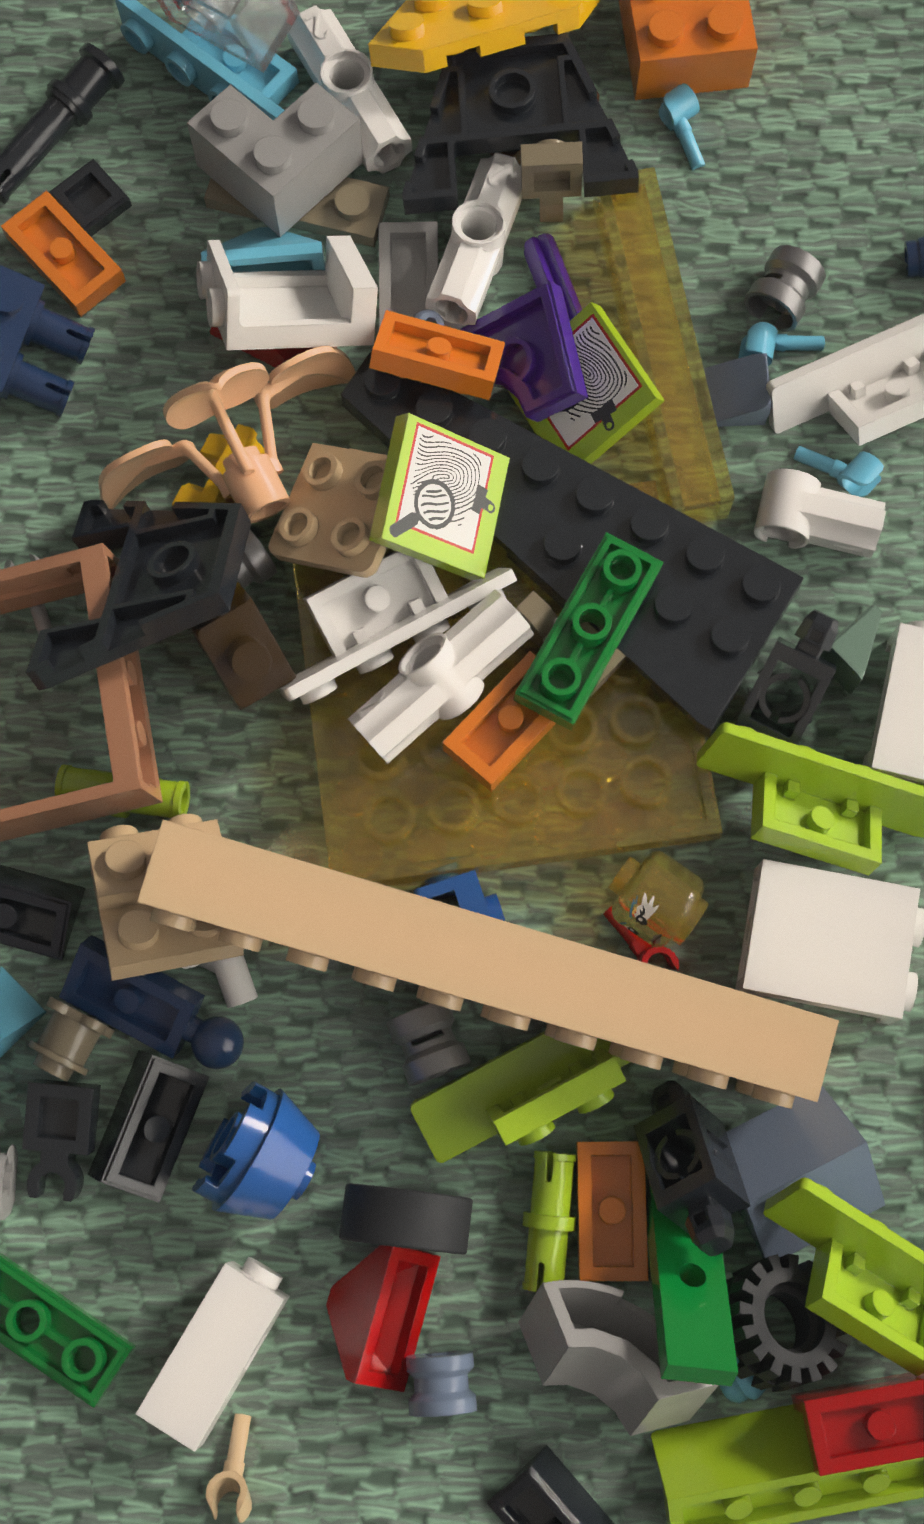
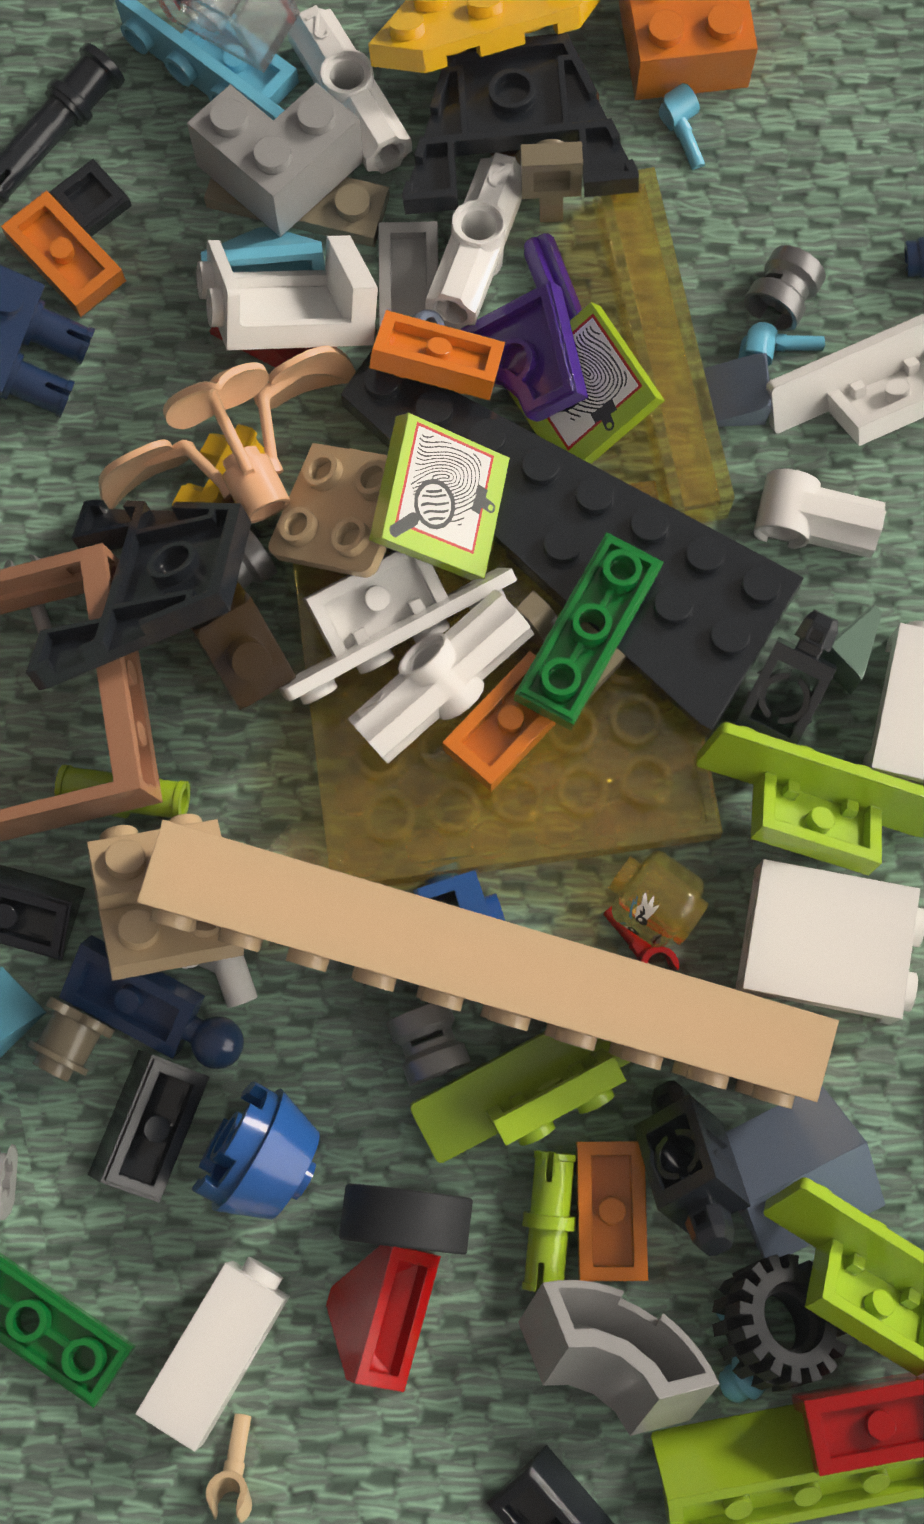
(60, 1124): black plate -> none
(441, 1383): sand blue wheel -> none
(689, 1305): green tile -> none
(857, 477): medium azure hand -> none

